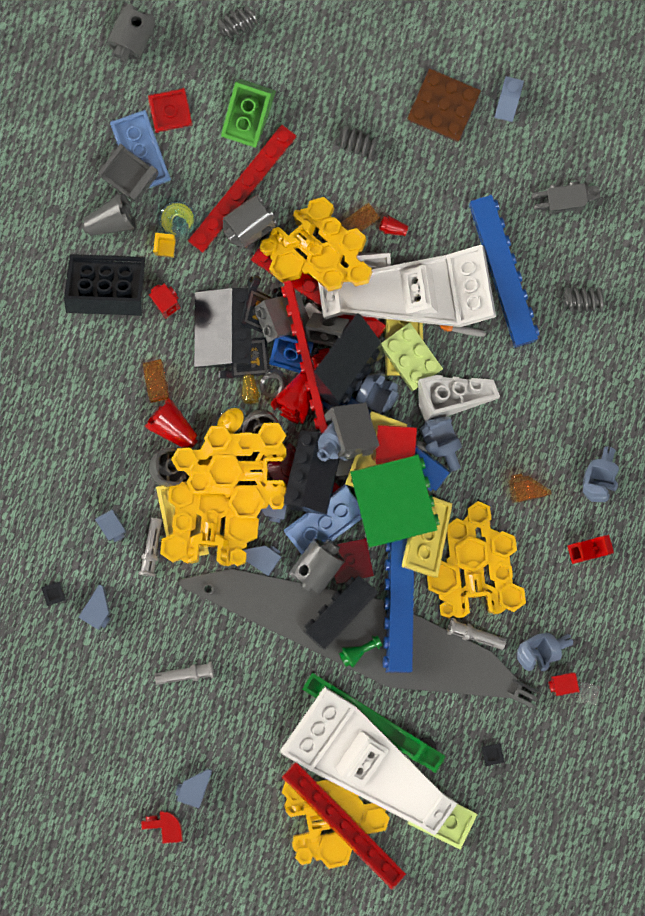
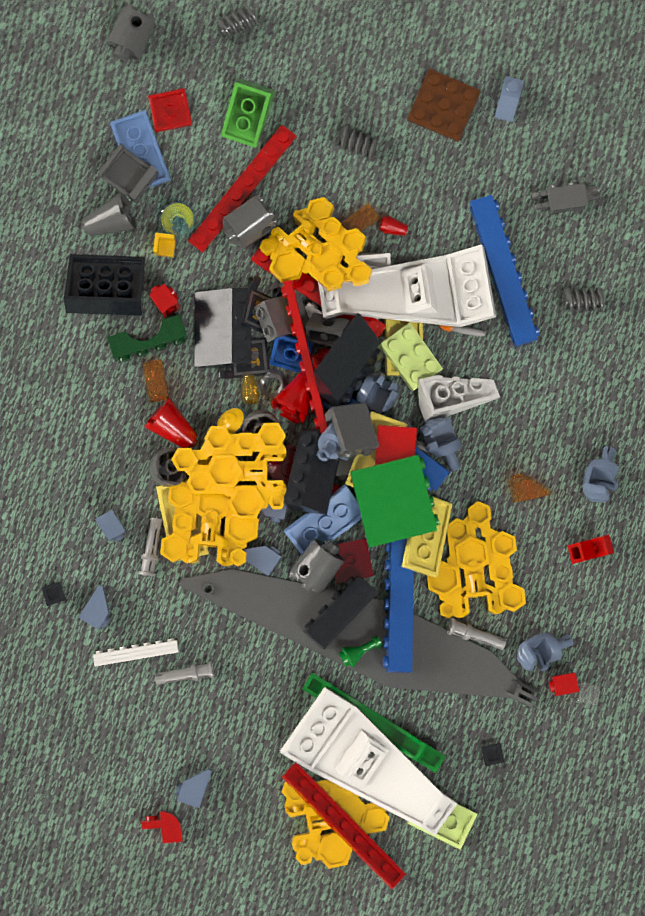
(124, 346): none -> dark green arch
(136, 652): none -> white piece

